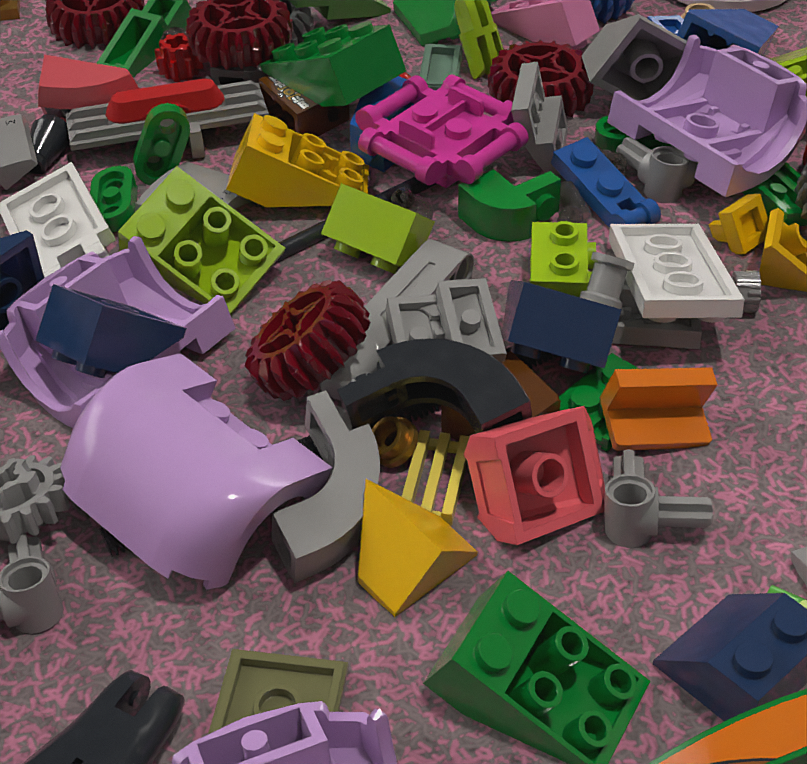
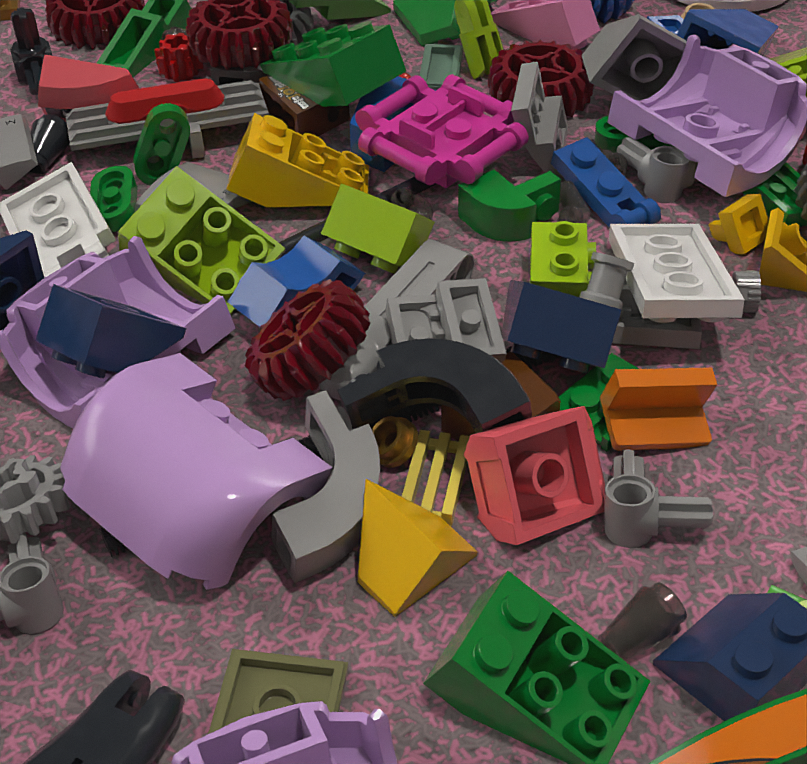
(28, 48): none -> black axle
(270, 284): none -> blue brick
(644, 621): none -> clear smoke cone

